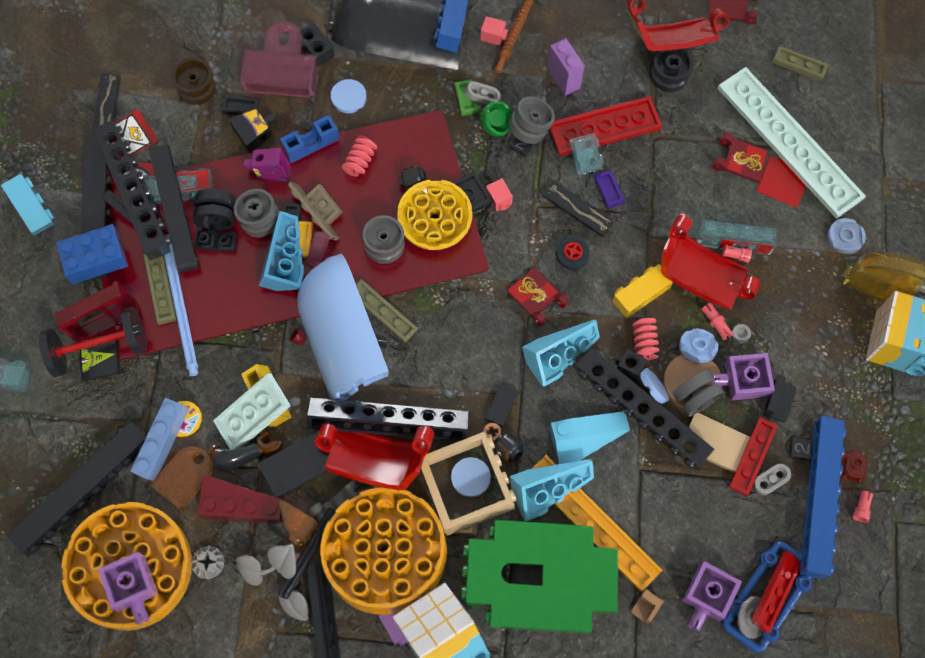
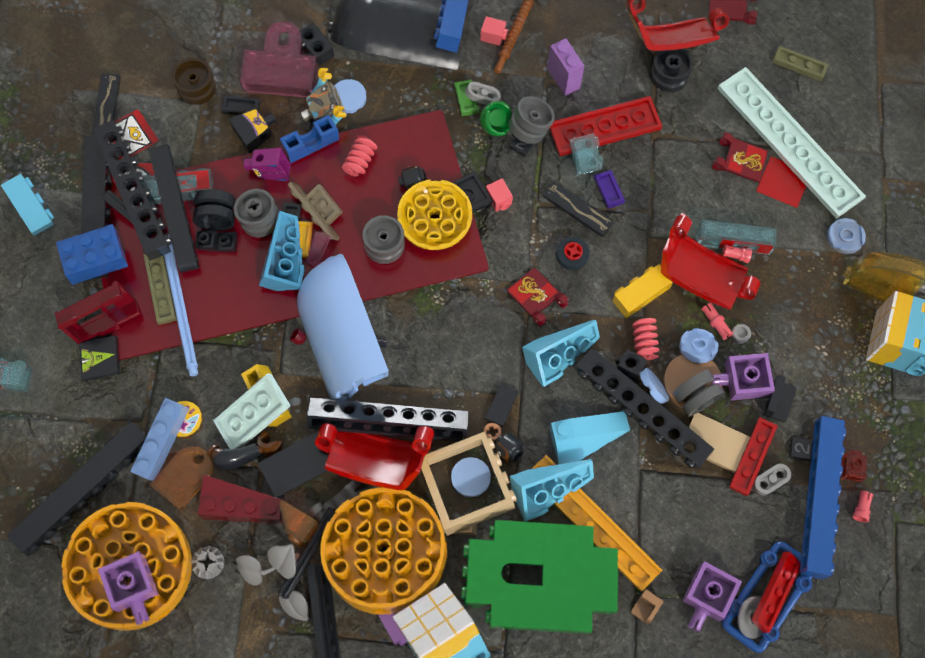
(54, 352): black piece -> none
(324, 100): none -> torso
(386, 312): olive tile -> none

